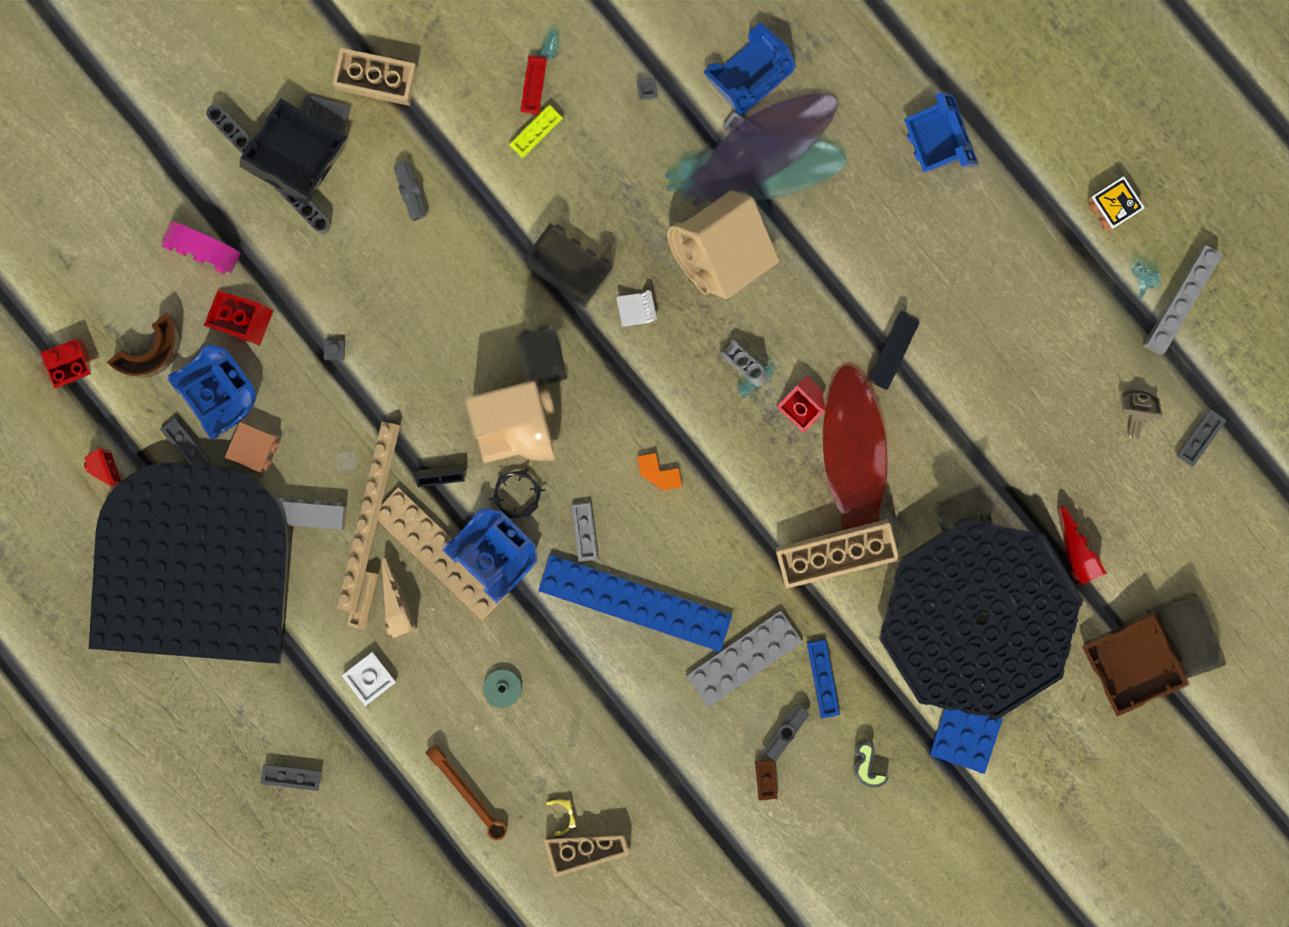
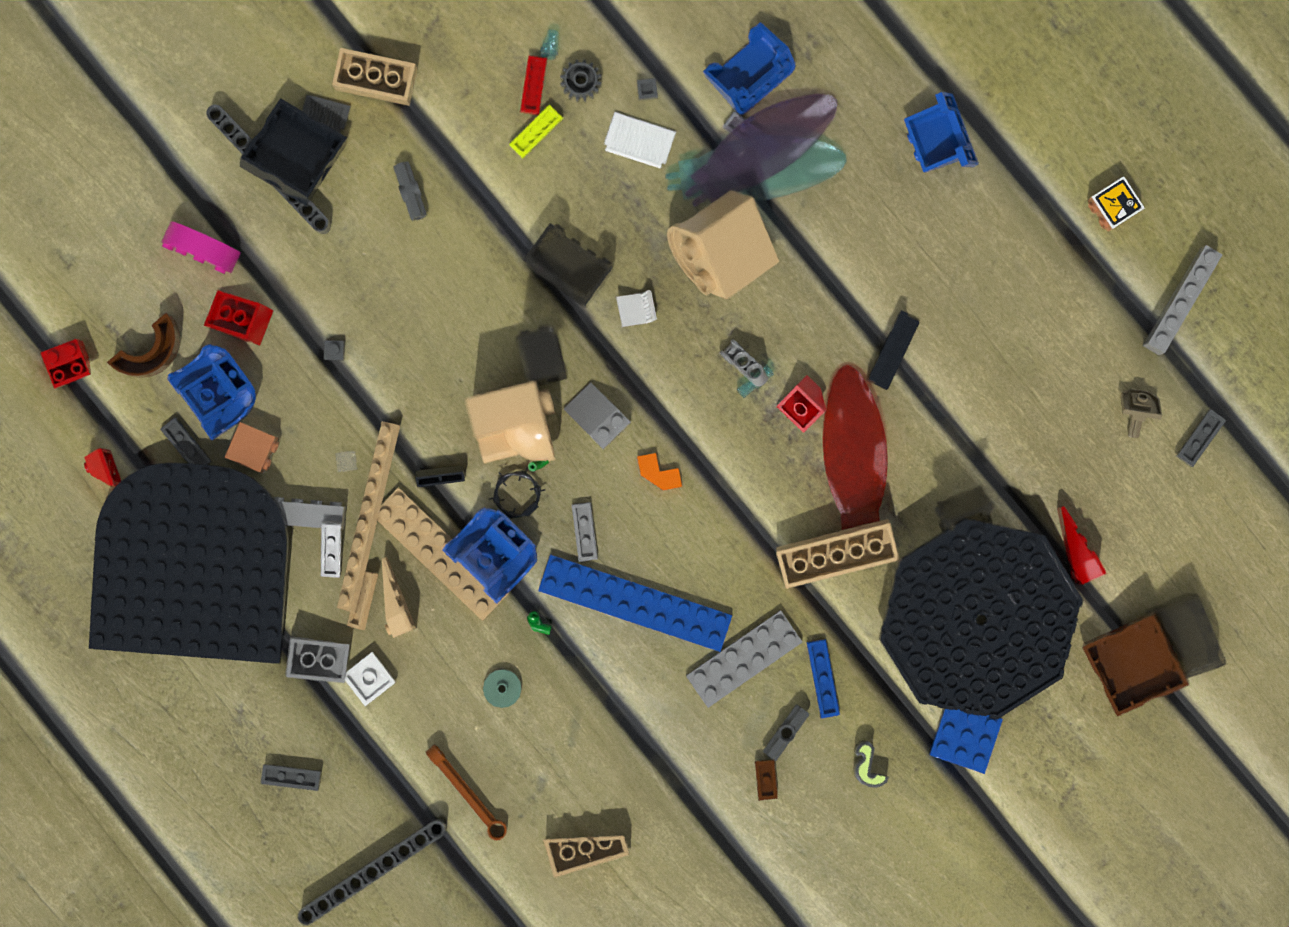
(317, 660): none -> light grey slope
(331, 548): none -> tile
(365, 878): none -> dark grey beam
(536, 465): none -> green arm
(536, 624): none -> green arm
(567, 804): light yellow cap -> none
(578, 70): none -> dark grey gear
(597, 416): none -> light grey slope
(639, 140): none -> white window
(1145, 278): clear light blue animal -> none

